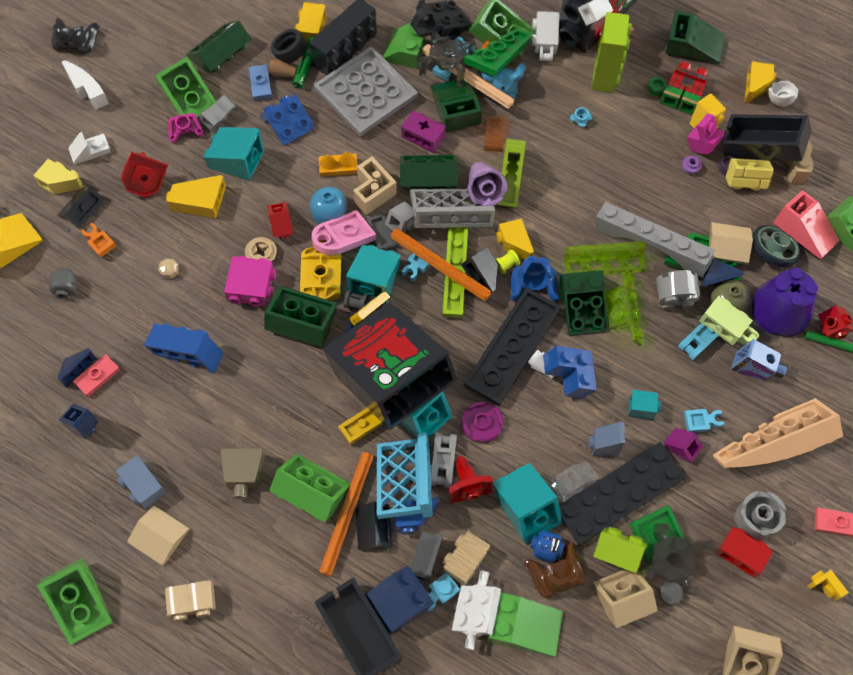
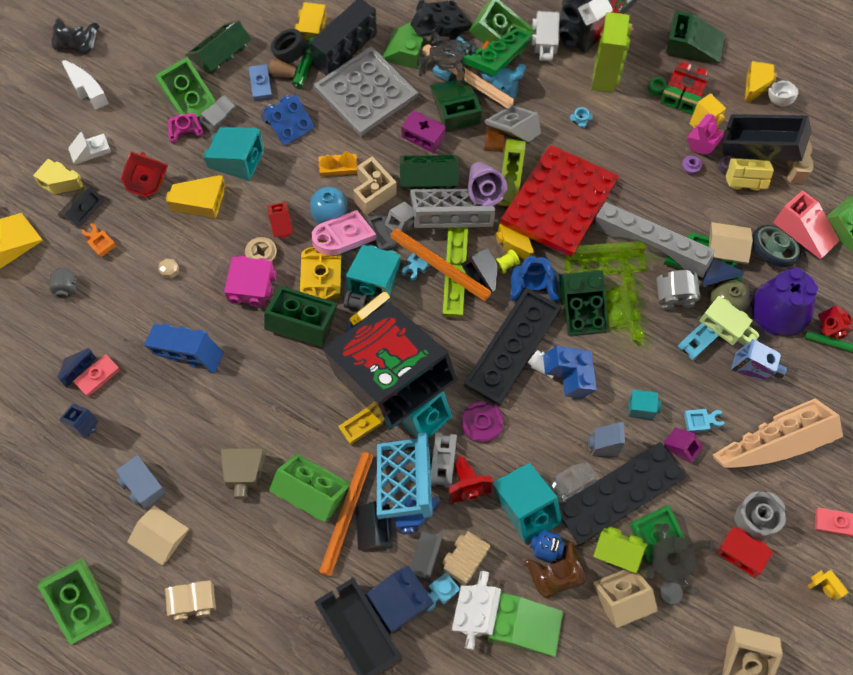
(516, 122): none -> light grey slope
(559, 200): none -> red plate

